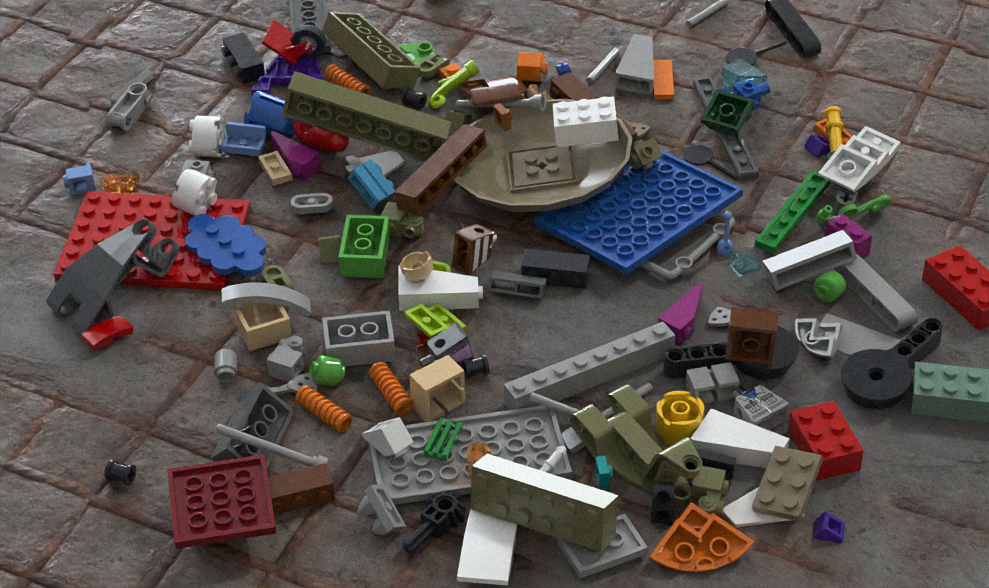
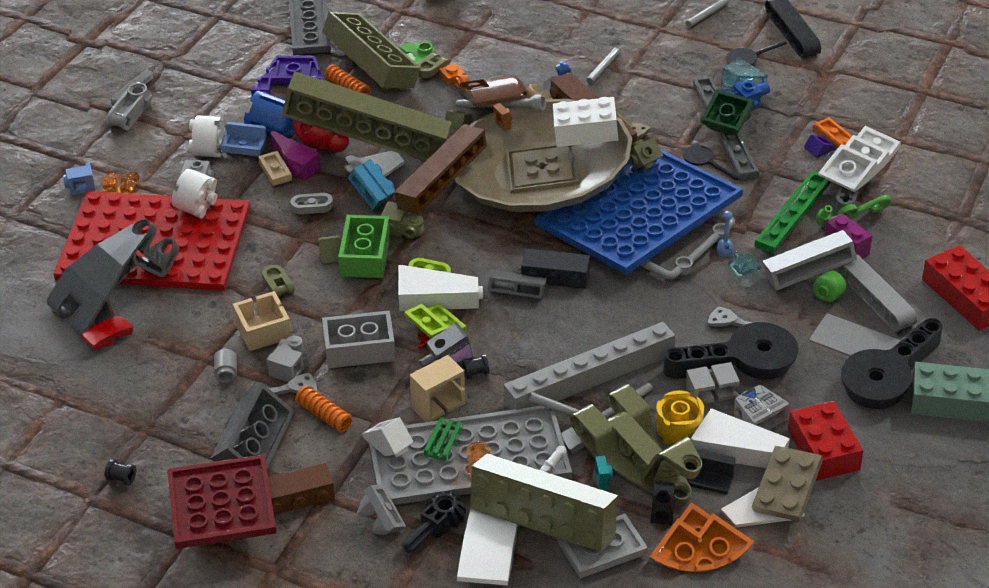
(225, 245): blue plate -> none
(243, 58): black brick -> none
(267, 294): light grey slope -> none
(270, 447): light grey piece -> none
(305, 41): plate -> none
(327, 371): bright green head -> none
(390, 388): orange piece -> none
(414, 98): black bush -> none
(417, 266): tan hair -> none
(446, 85): lime plant -> none
(472, 248): reddish brown torso -> none
(531, 67): orange brick -> none
(637, 67): light grey slope -> none
(663, 80): orange tile -> none
(683, 315): magenta slope -> none
(709, 488): olive brick -> none
(751, 335): reddish brown brick -> none
(817, 337): light grey brick -> none
(828, 528): dark purple slope -> none
(834, 126): yellow pin -> none

